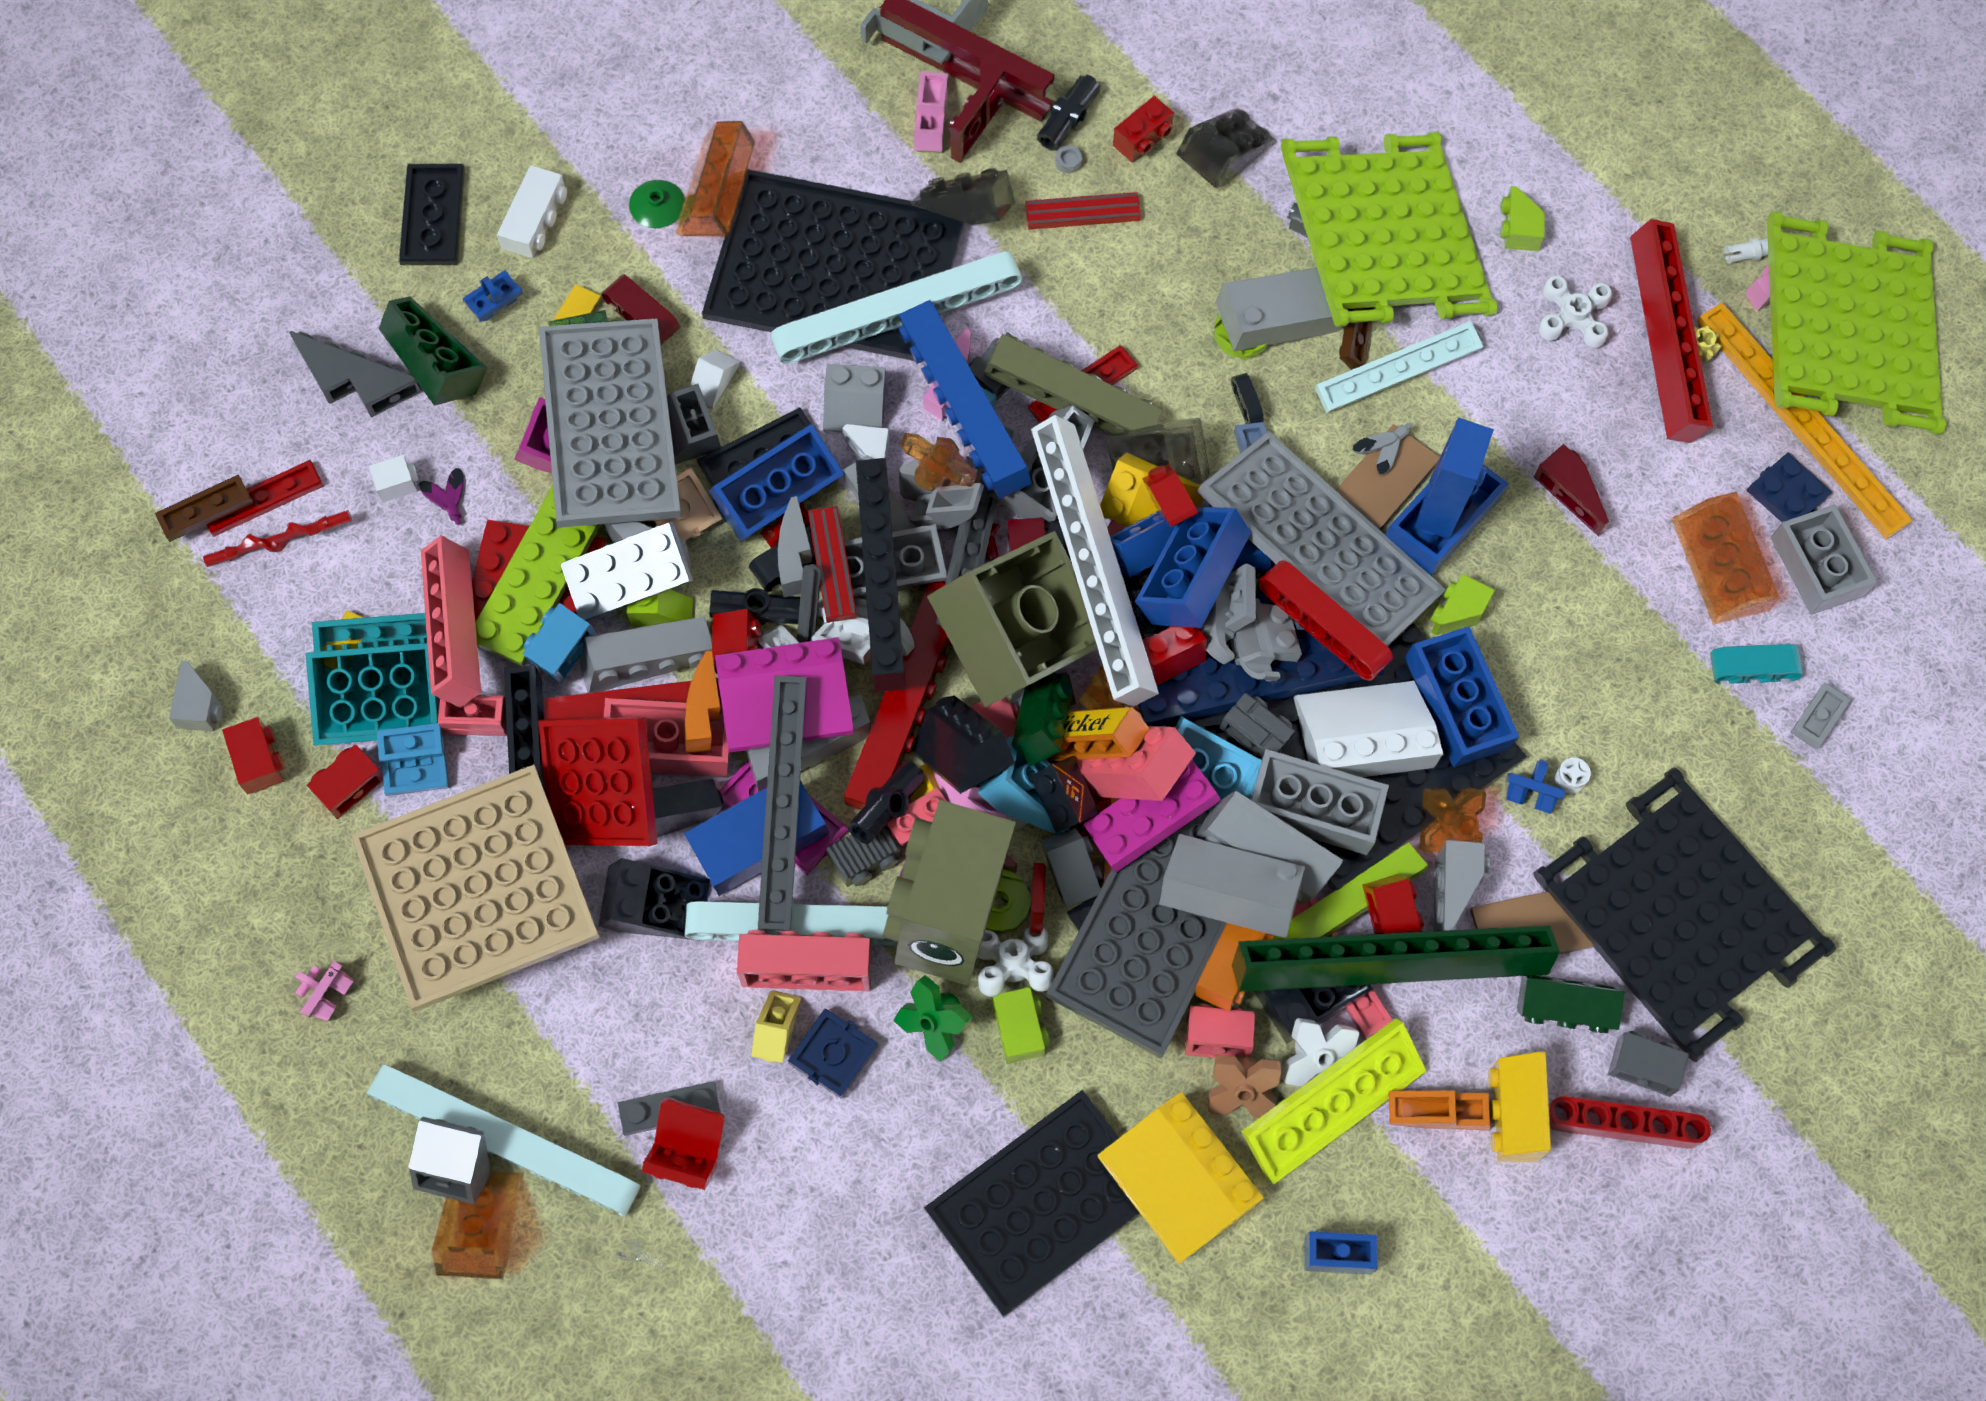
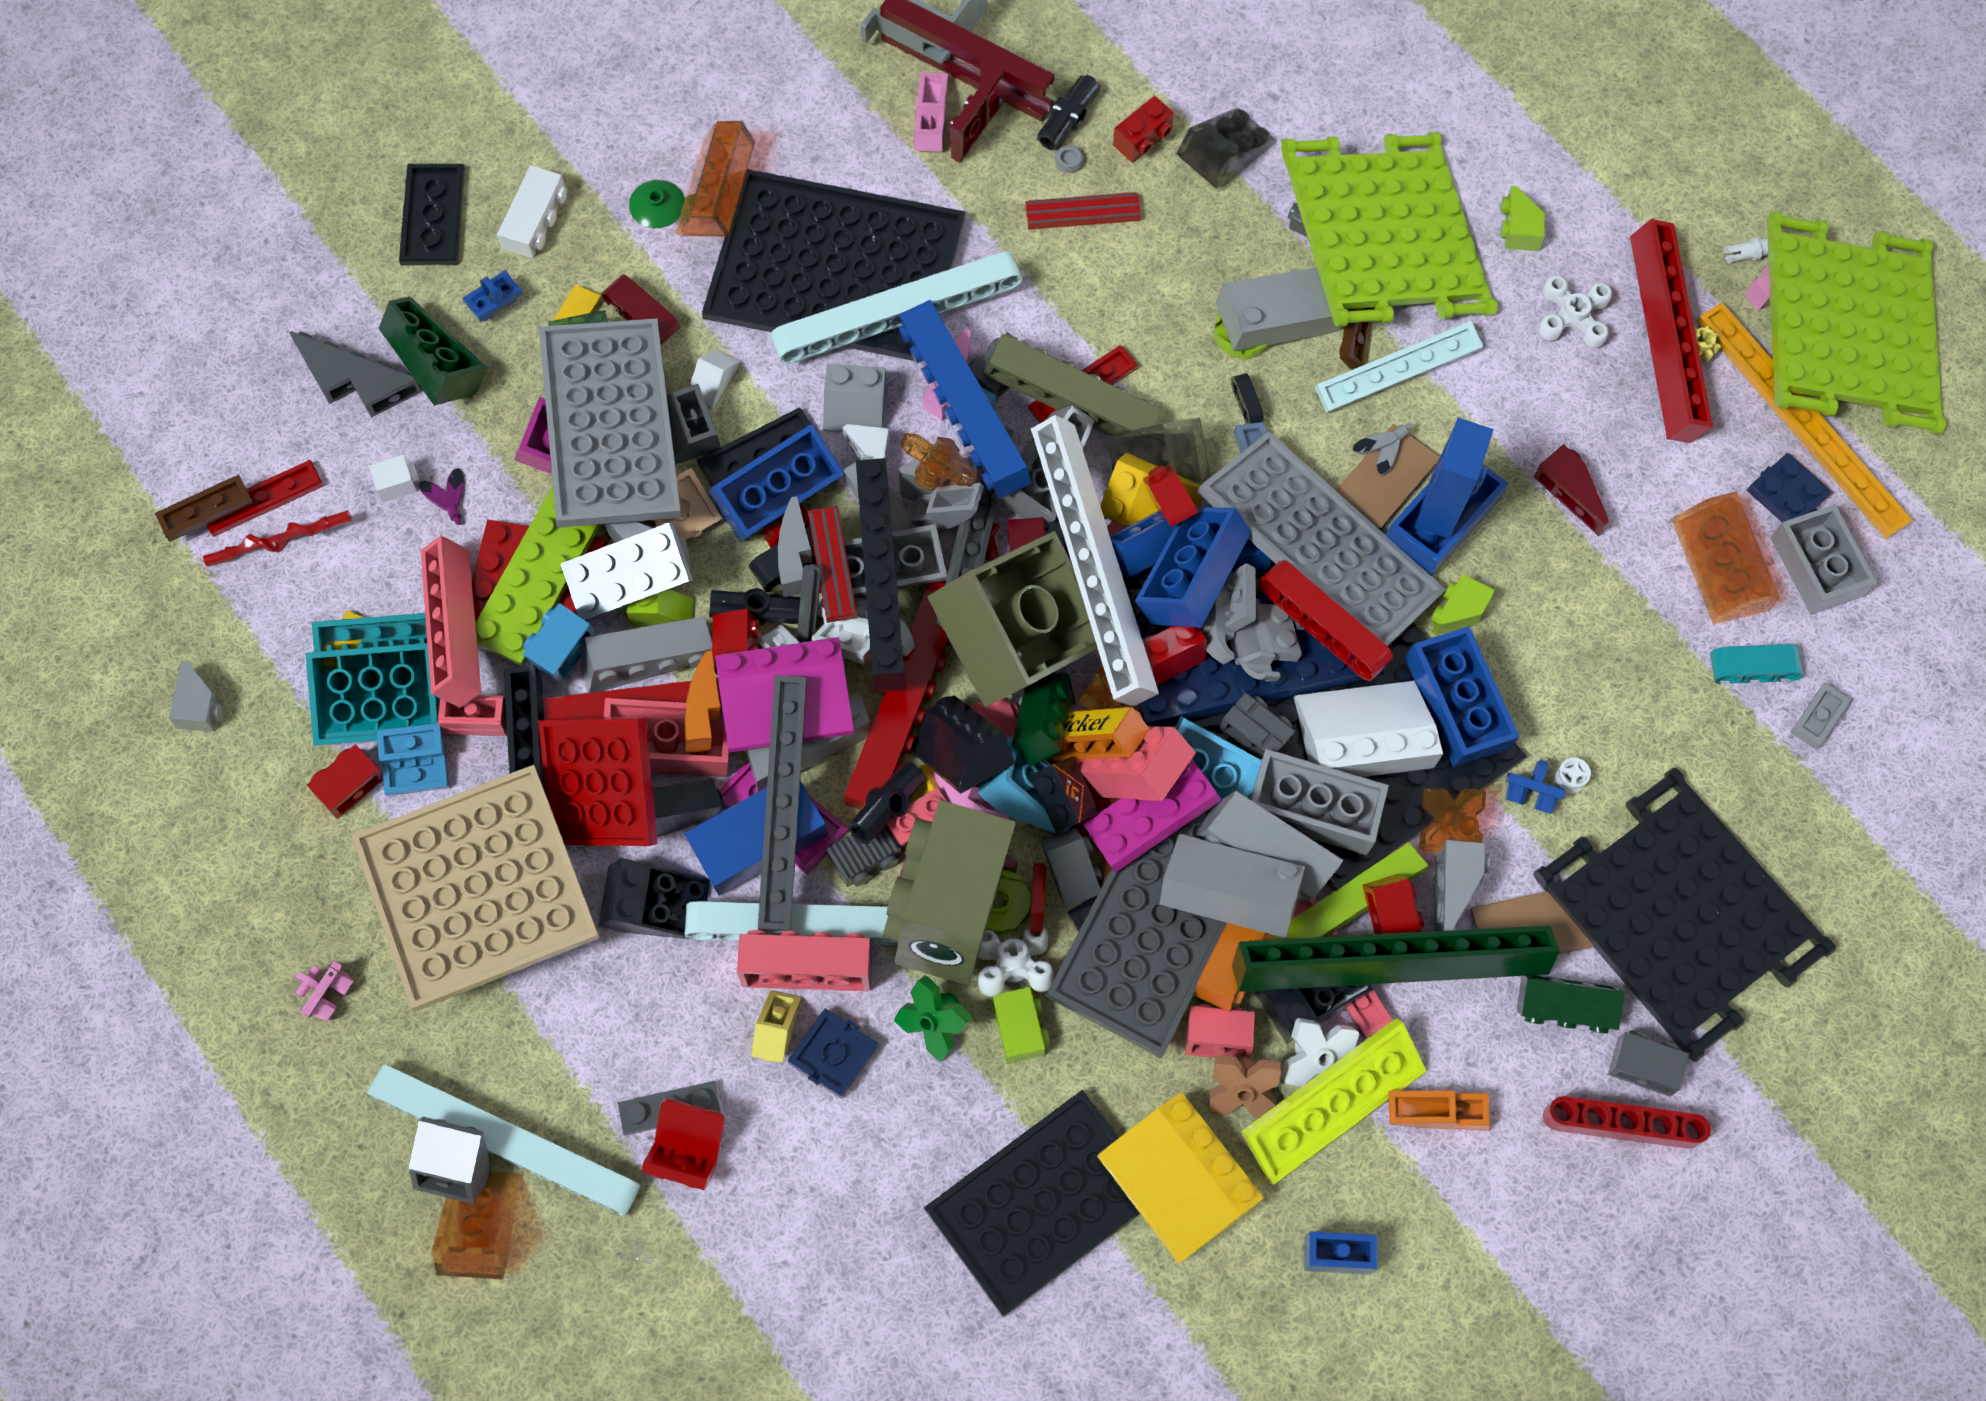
(253, 755): red brick -> none
(968, 197): clear smoke slope -> none
(1520, 1108): yellow slope -> none

